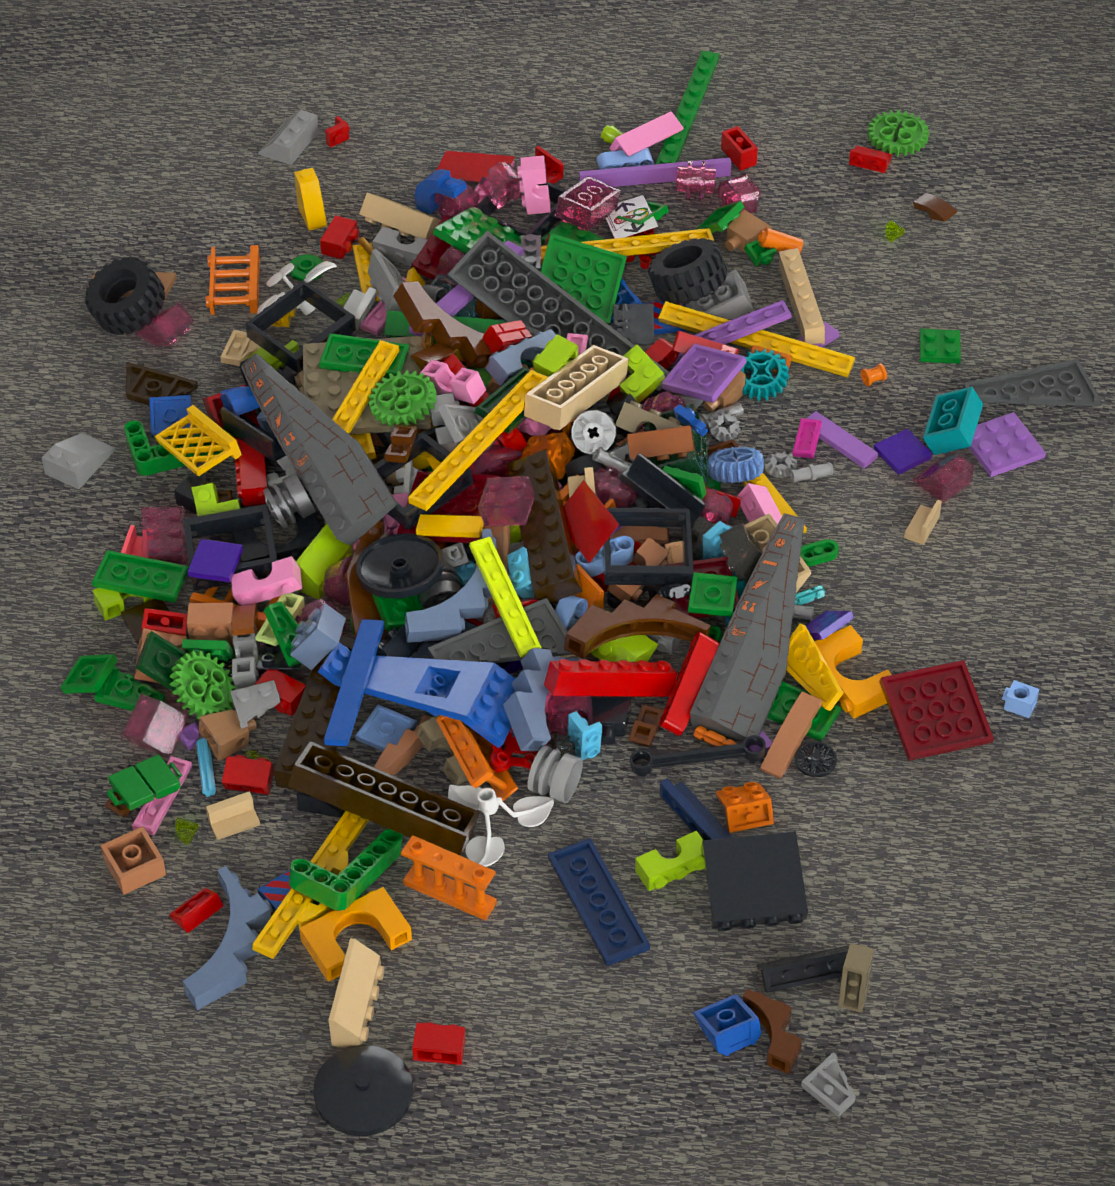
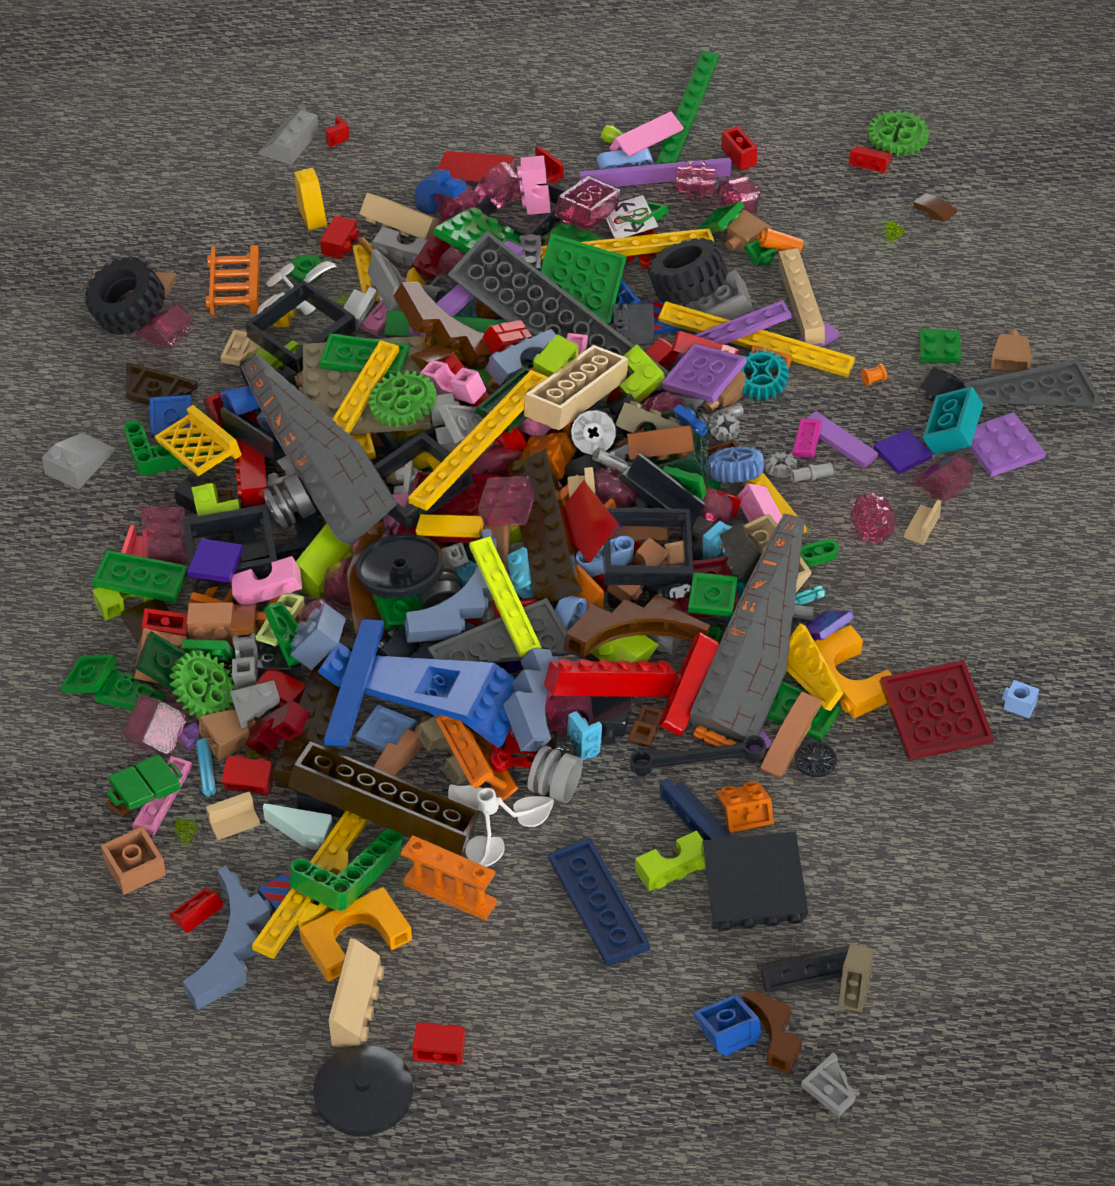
(284, 722): none -> dark red arch
(302, 826): none -> light aqua slope
(401, 443): reddish brown slope -> none
(873, 517): none -> clear pink piece
(940, 382): none -> black slope
(1011, 353): none -> medium nougat torso

